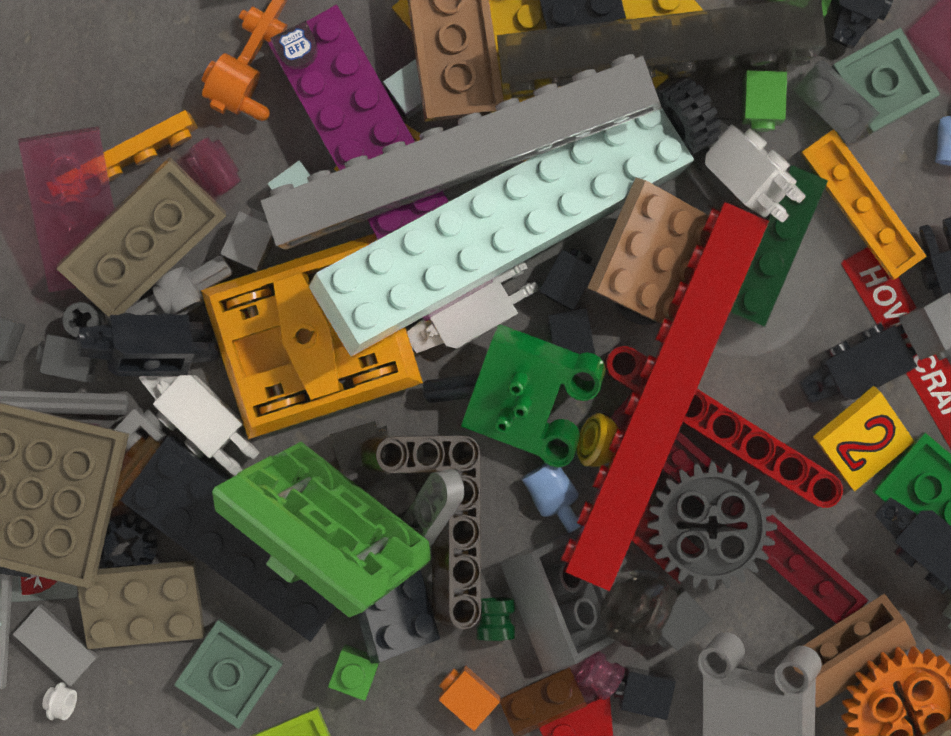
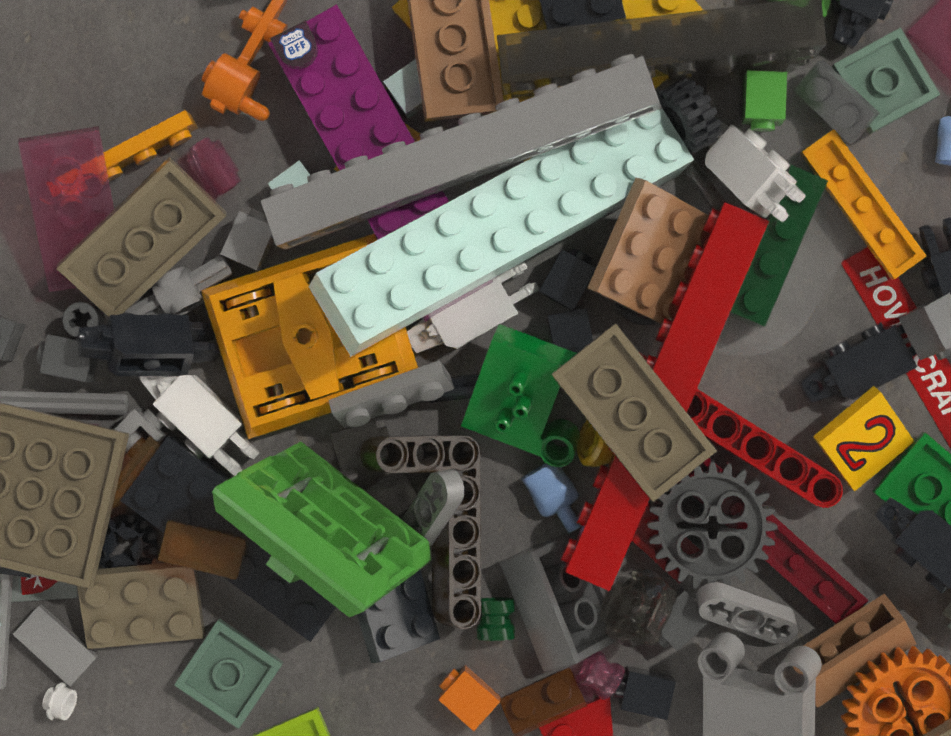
(202, 549): none -> clear orange plate
(353, 673): bright green brick -> none
(391, 395): none -> light grey plate
(633, 412): none -> dark tan plate
(724, 604): none -> light grey beam

